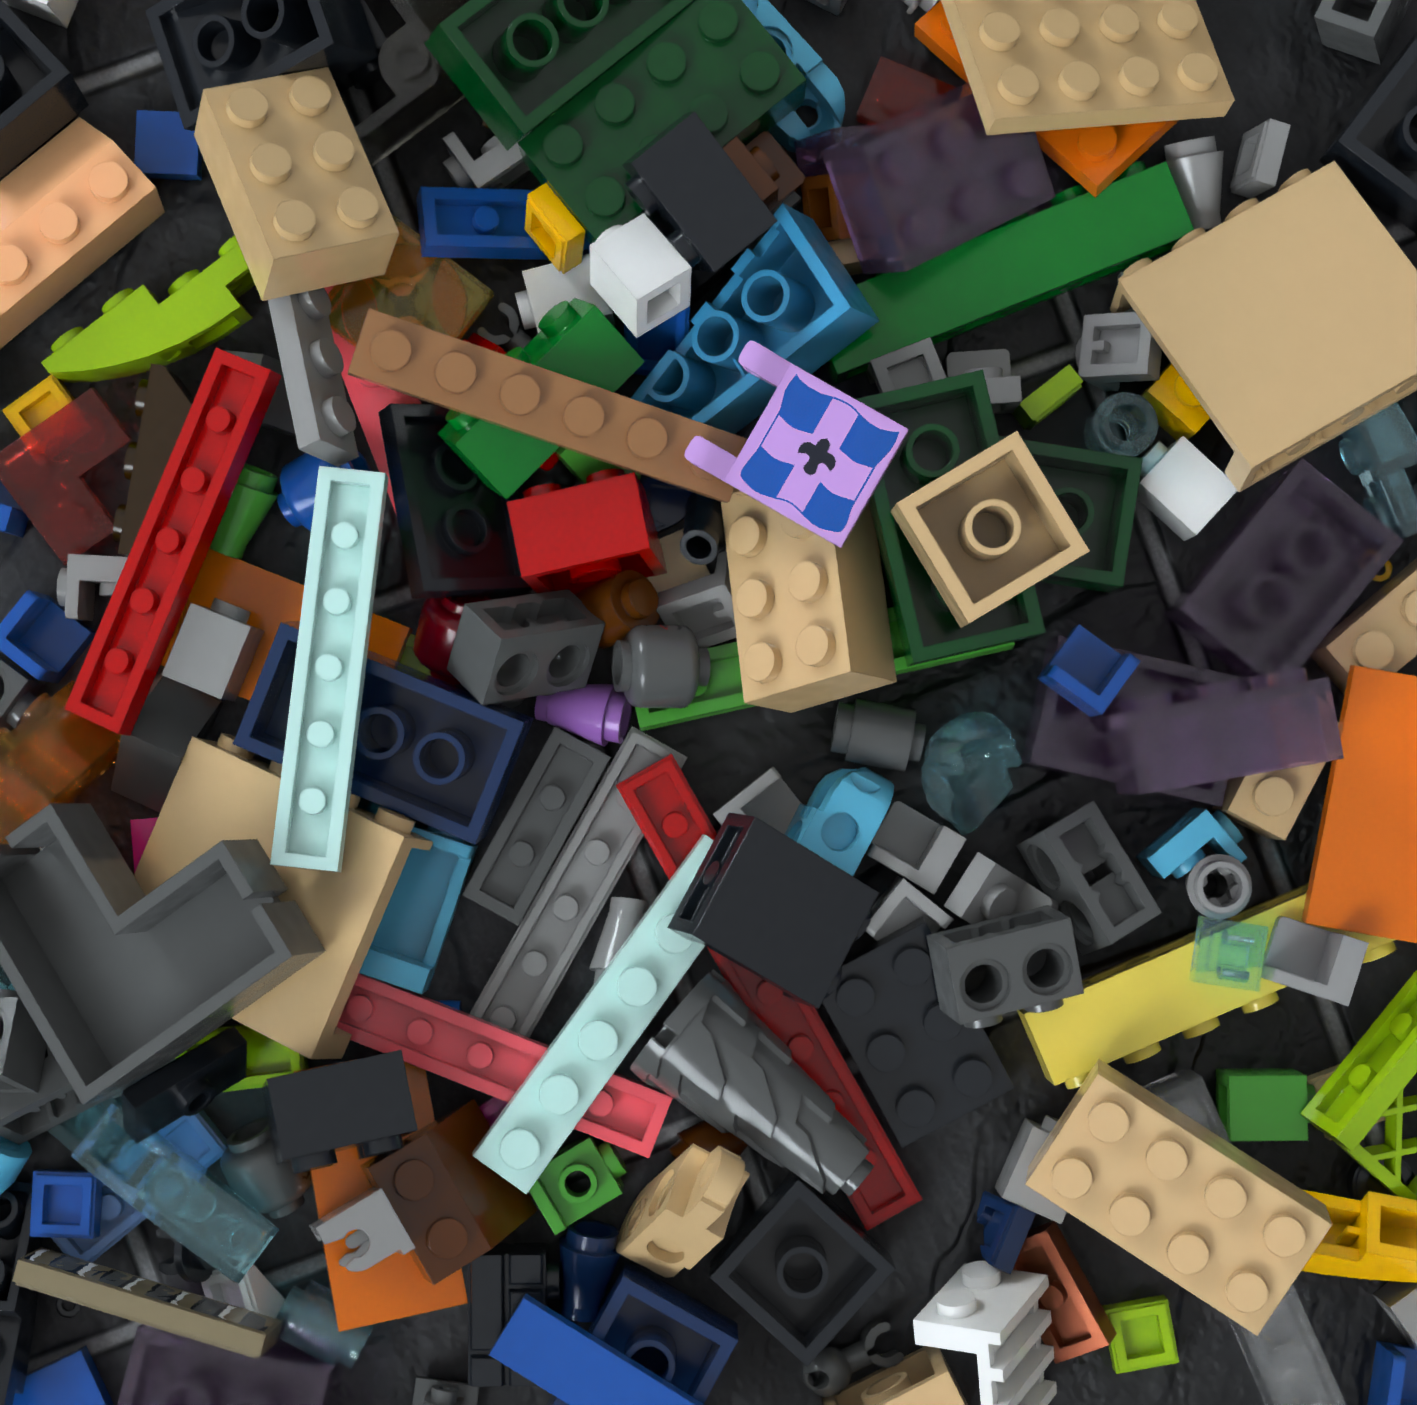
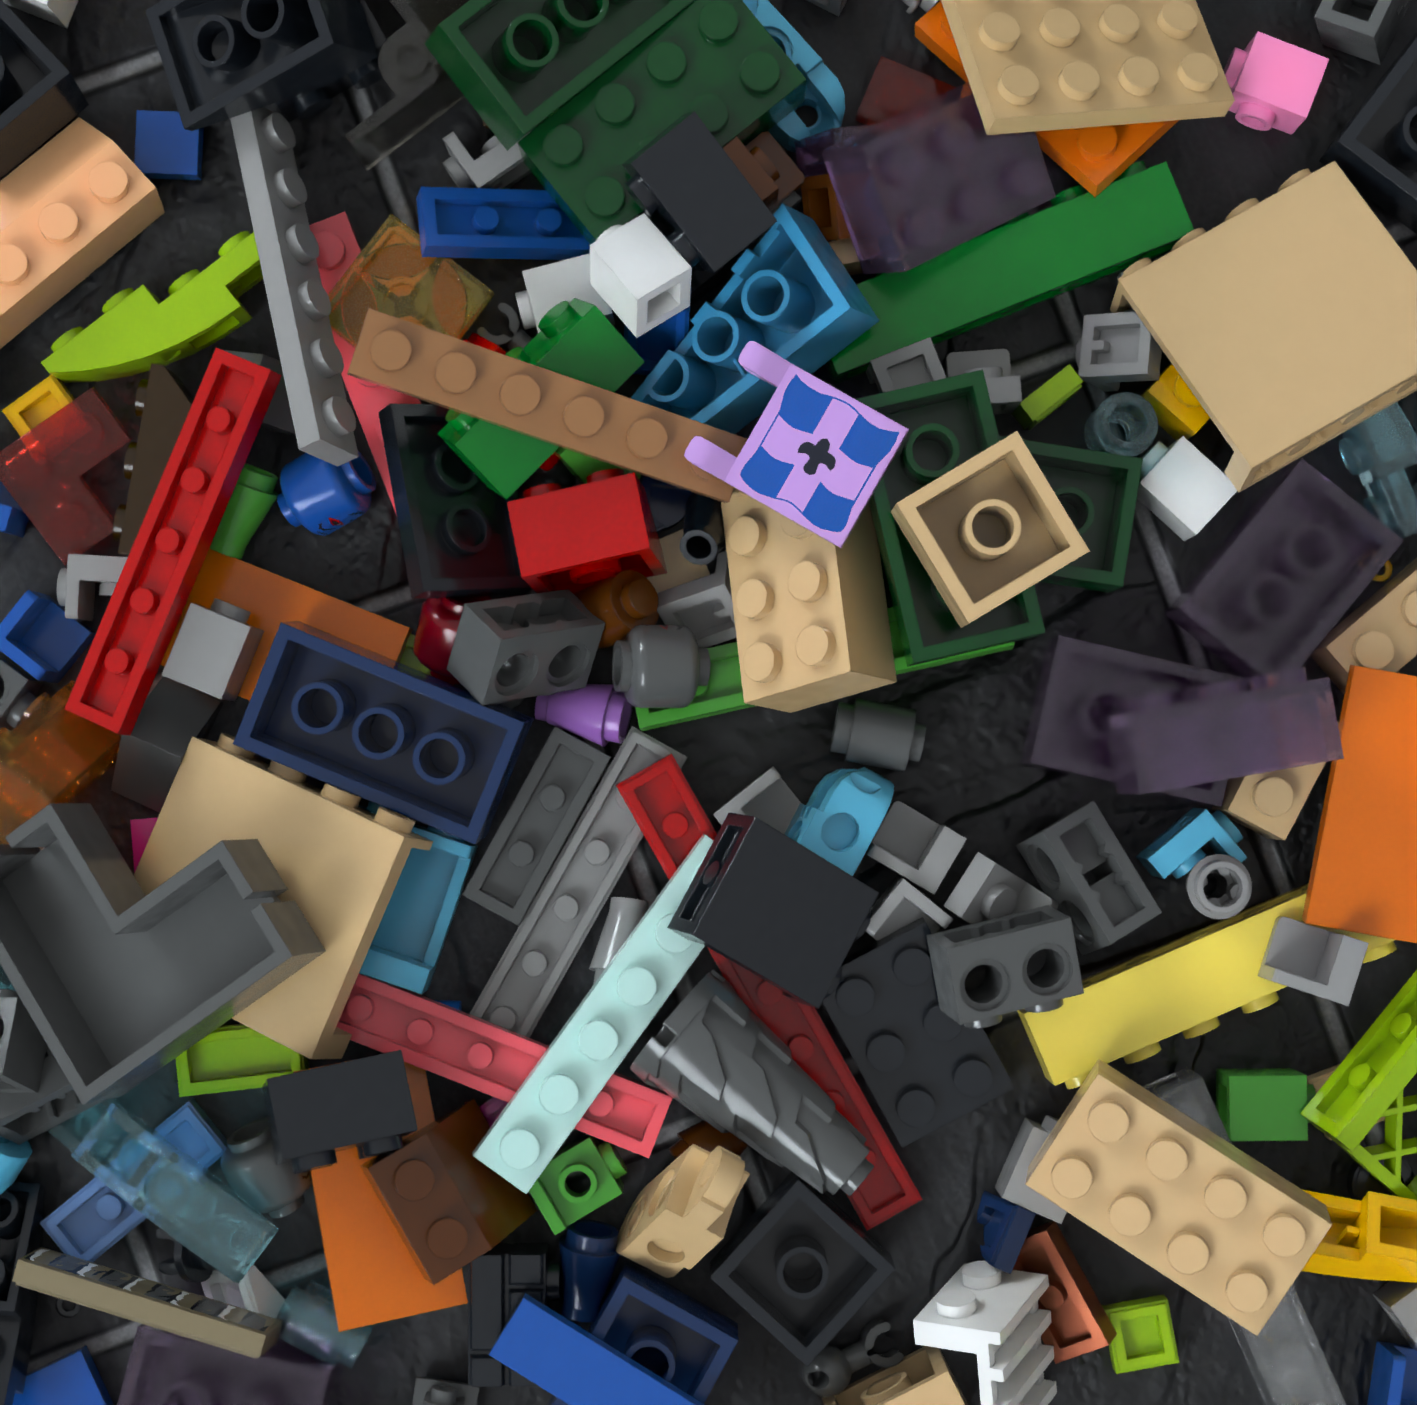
(65, 1204): blue tile -> none
(184, 1084): black plate -> none
(295, 183): tan brick -> none
(329, 669): light aqua plate -> none
(377, 1232): light grey hinge -> none
(554, 228): yellow tile -> none
(968, 769): clear light blue hair -> none
(1088, 671): blue panel -> none
(1198, 177): light grey cone -> none
(1228, 953): clear light blue tile -> none
(1259, 158): light grey tile -> none
(1273, 83): none -> bright pink brick

